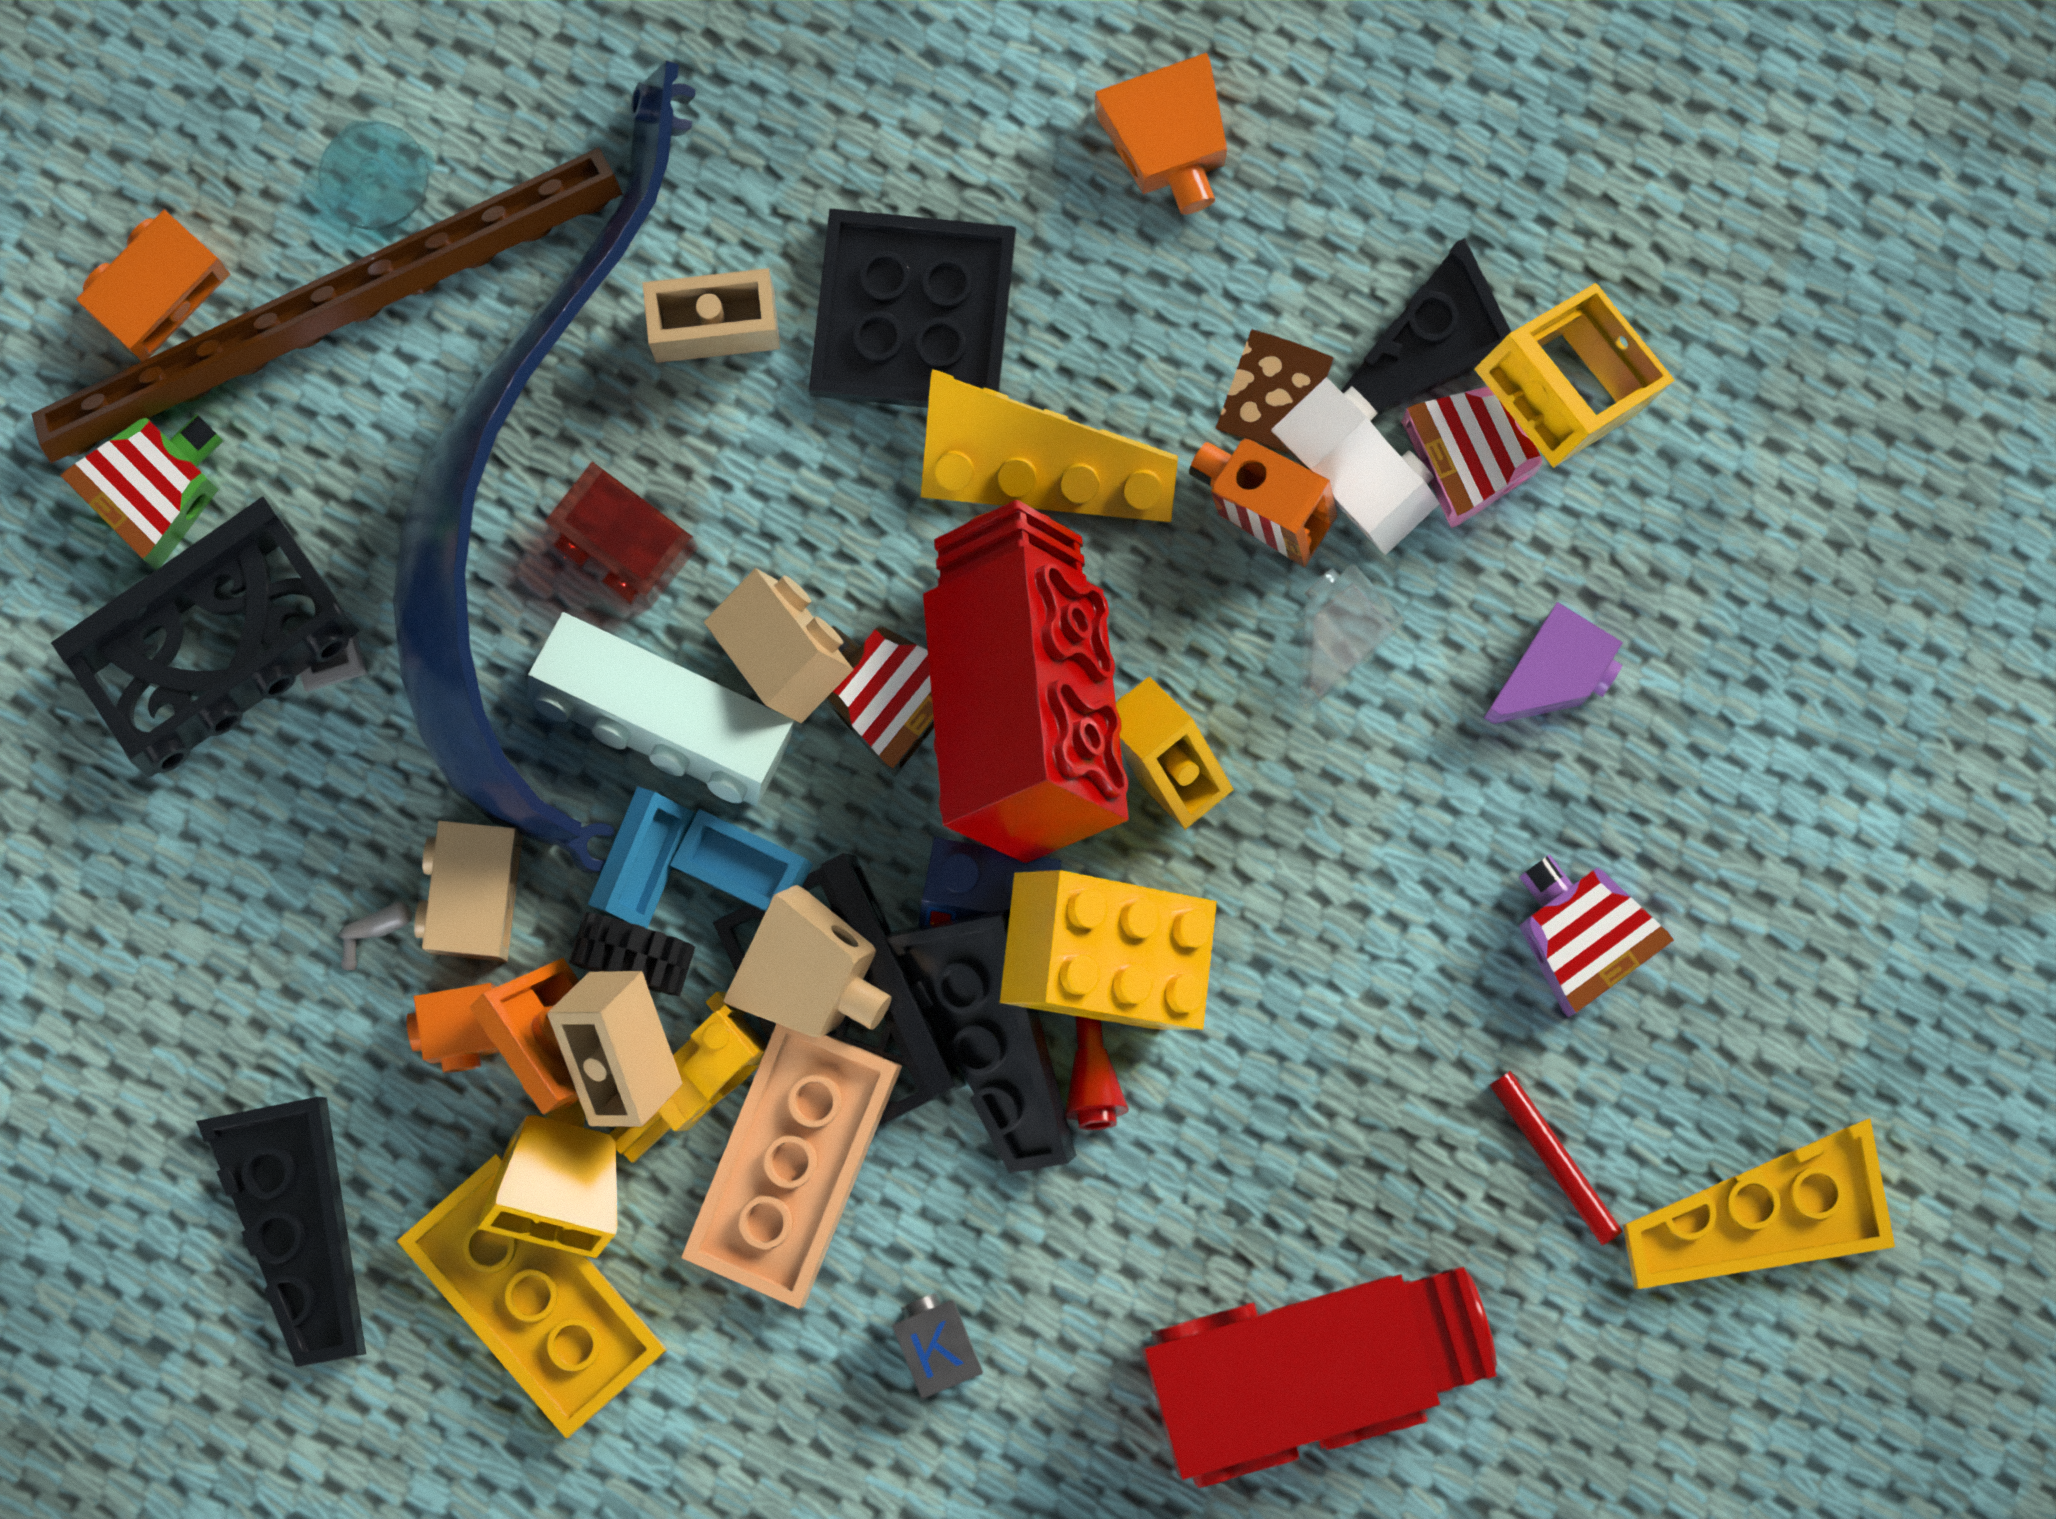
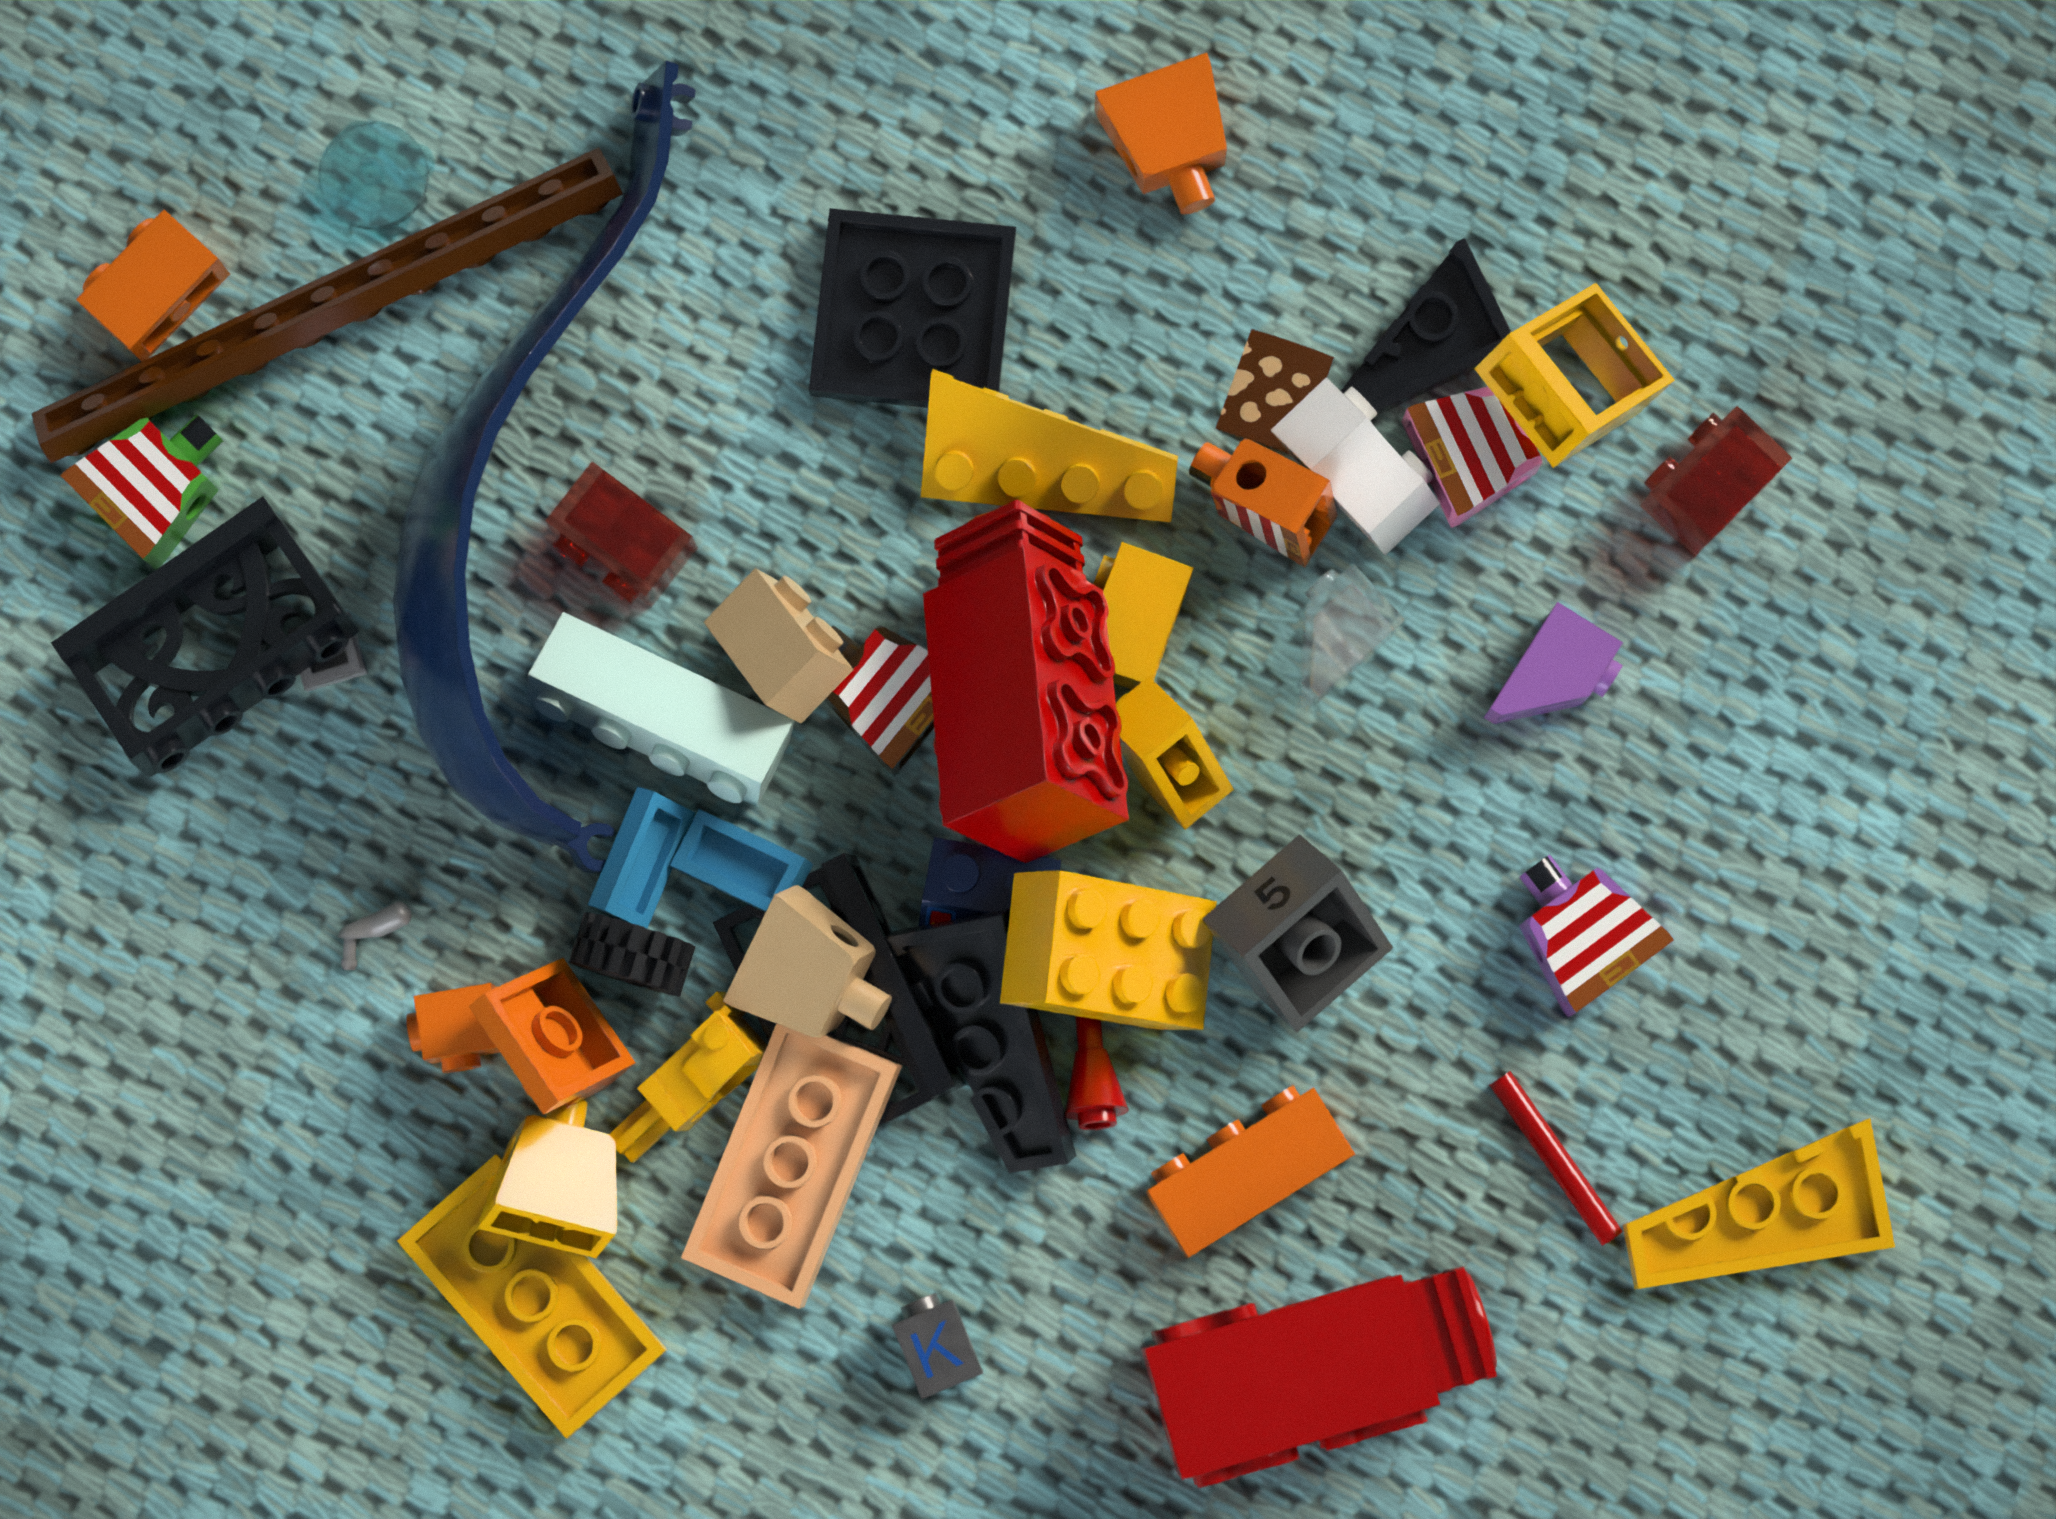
(290, 1202): black wing -> none
(469, 891): tan brick -> none
(615, 1048): tan brick -> none
(711, 315): tan brick -> none
(1143, 605): none -> yellow brick
(1248, 1169): none -> orange brick
(1298, 933): none -> dark grey brick
(1715, 480): none -> clear red brick

